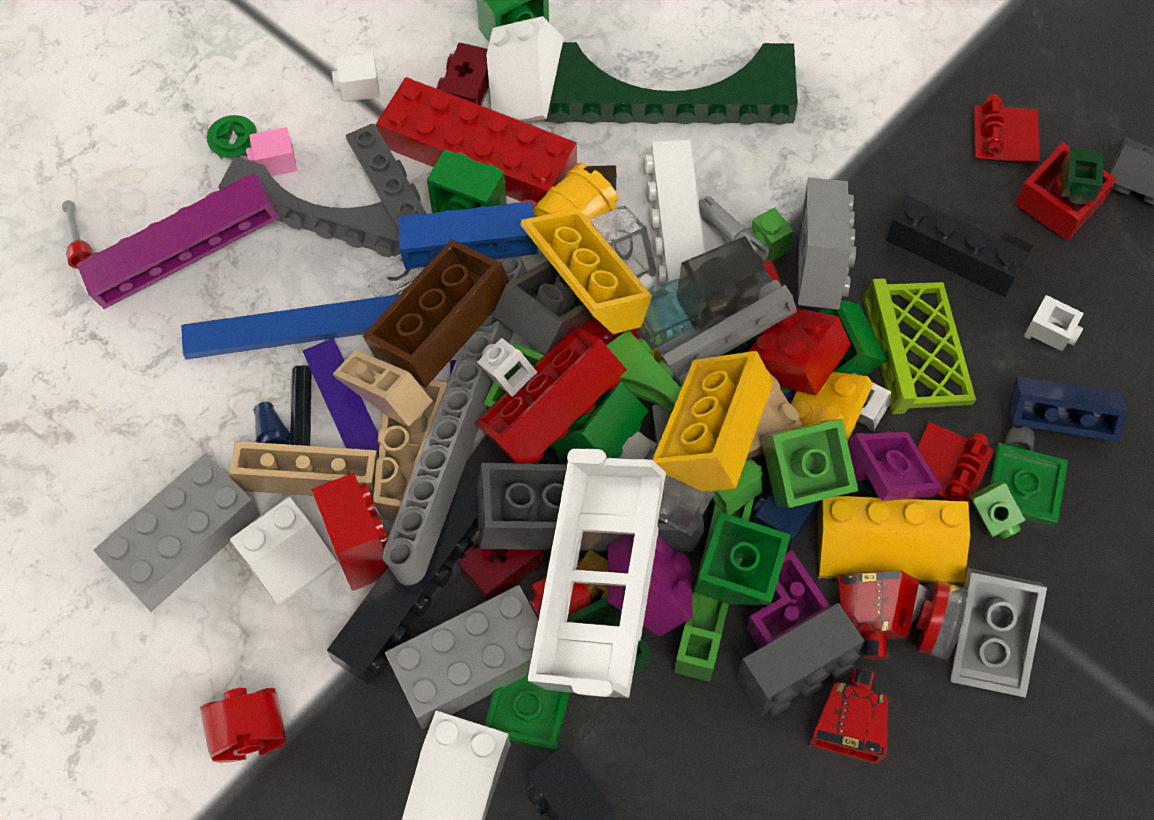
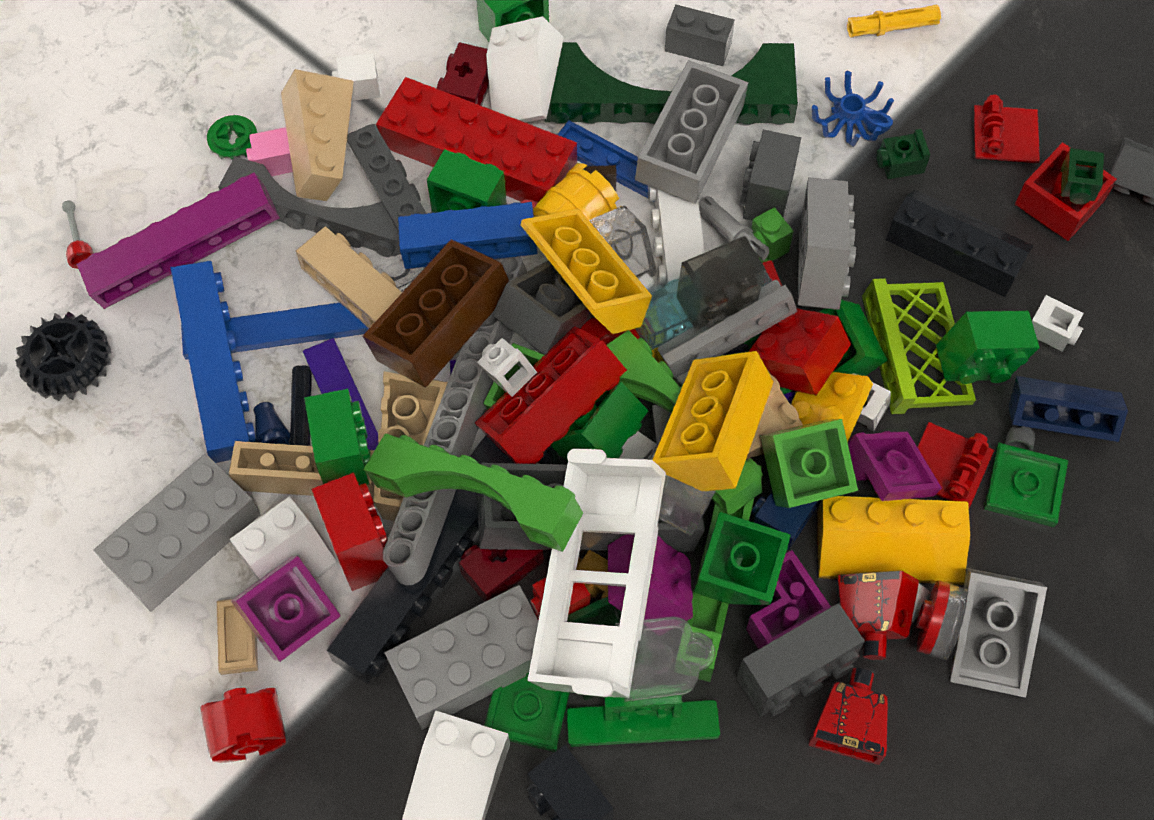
(58, 374): none -> black gear
(210, 359): none -> blue brick
(235, 641): none -> tan tile
(286, 608): none -> magenta brick
(317, 130): none -> tan wedge
(338, 436): none -> green brick
(347, 275): none -> tan brick
(384, 386): tan slope -> none
(410, 468): none -> bright green arch
(599, 152): none -> blue tile
(643, 721): none -> green bracket
(668, 659): none -> clear plate
(691, 131): none -> light grey brick
(699, 35): none -> dark grey brick
(769, 173): none -> dark grey brick
(852, 110): none -> blue animal
(882, 22): none -> yellow pin
(904, 155): none -> dark green brick
(987, 346): none -> green brick
(988, 500): bright green brick -> none

